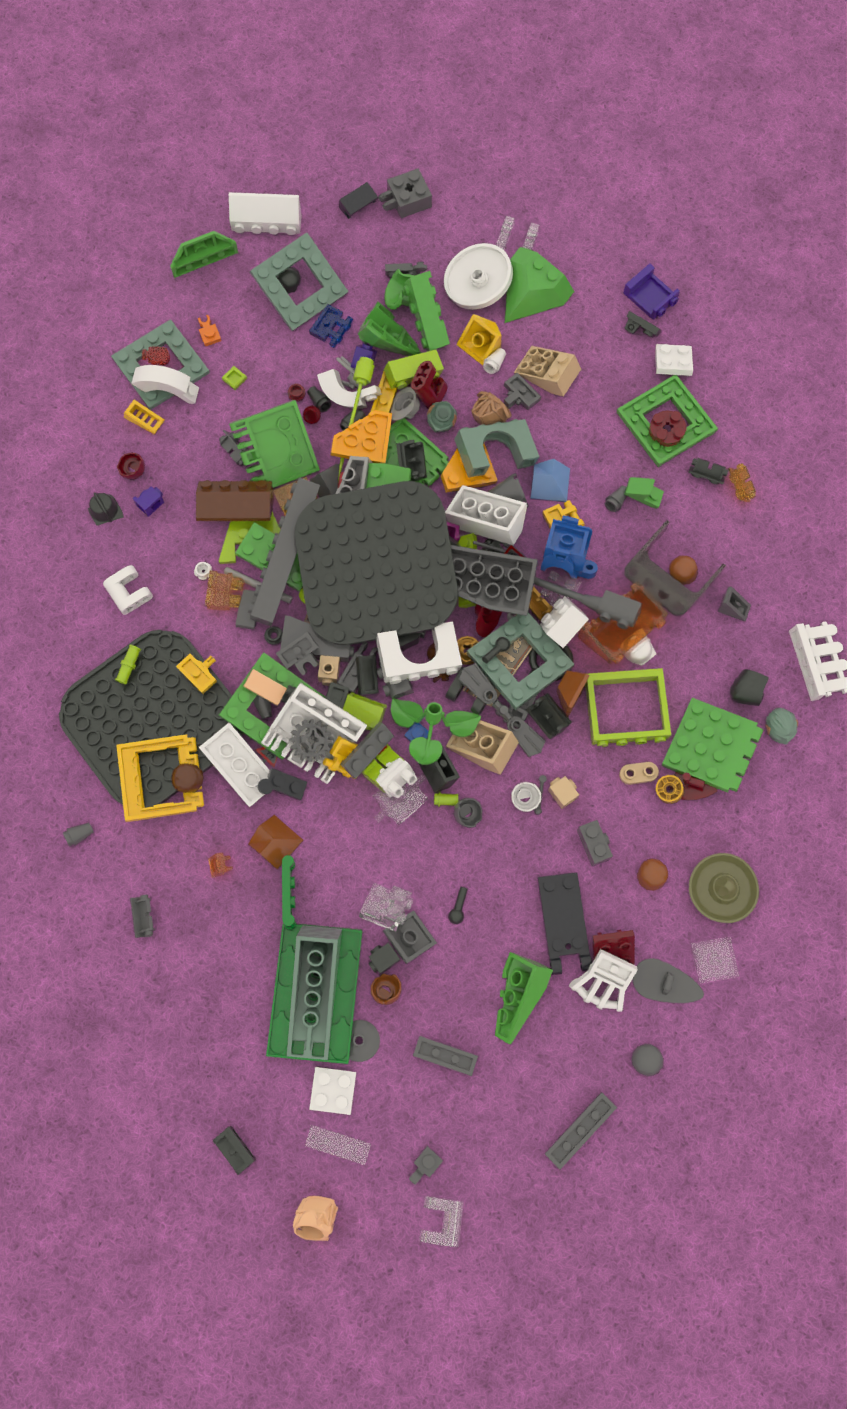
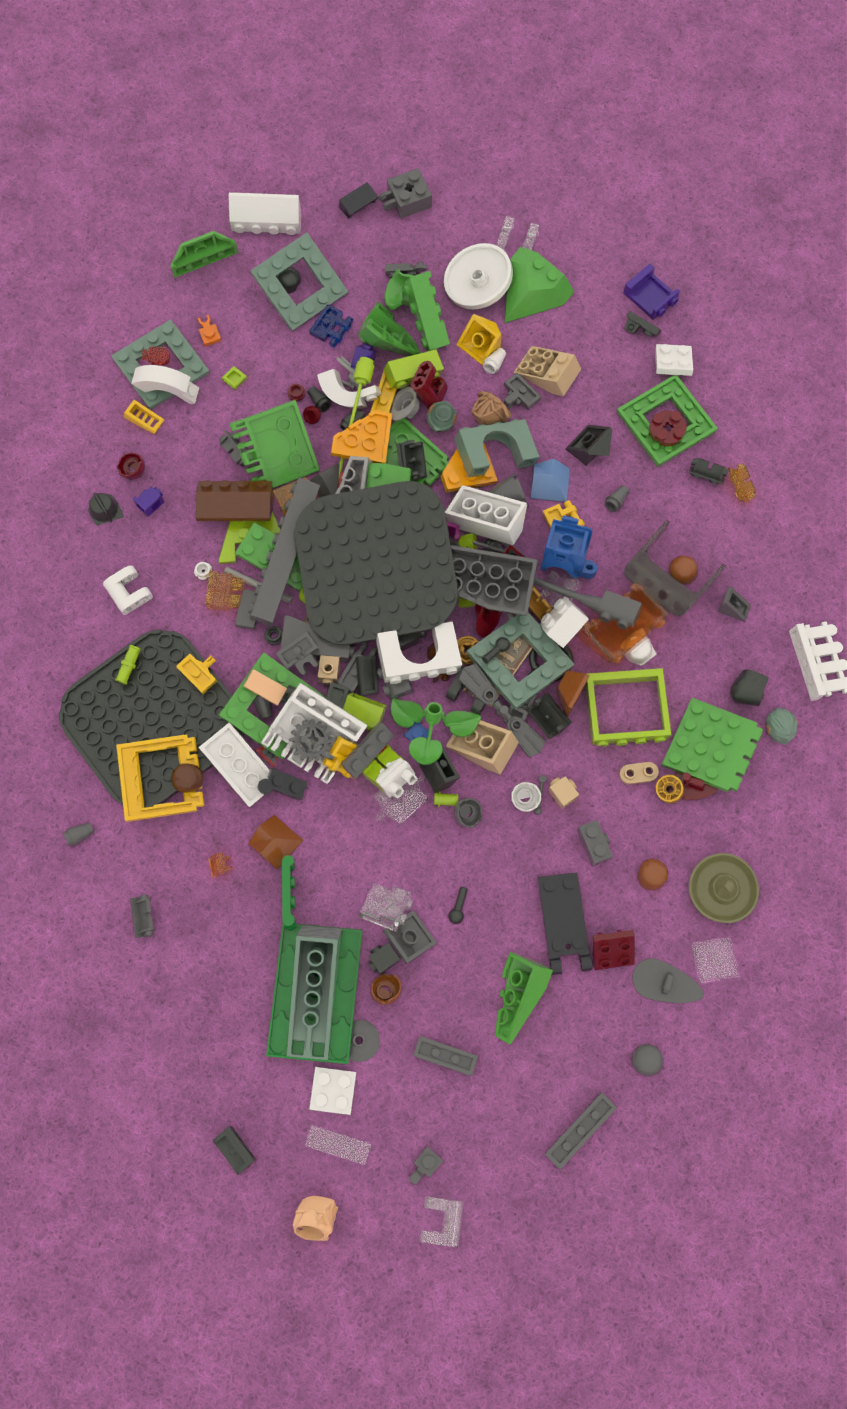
(591, 442): none -> pearl dark grey slope
(611, 970): white plate -> none
(644, 491): bright green slope -> none

